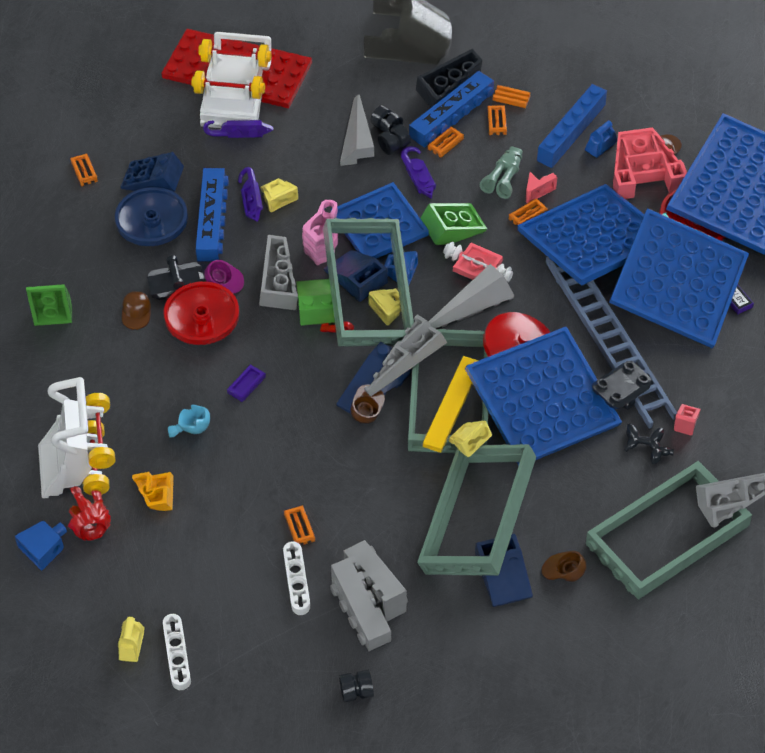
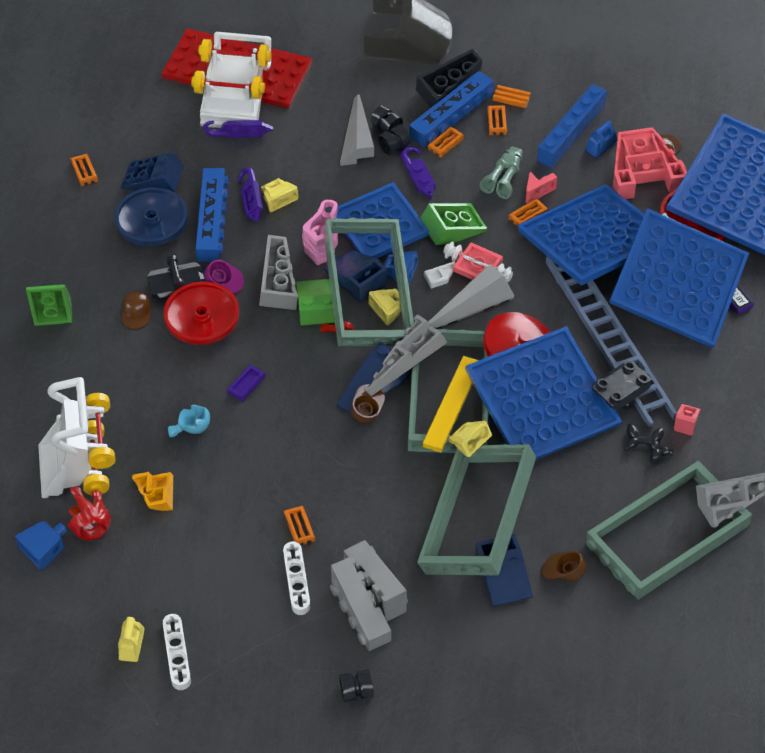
(439, 275): none -> white tile

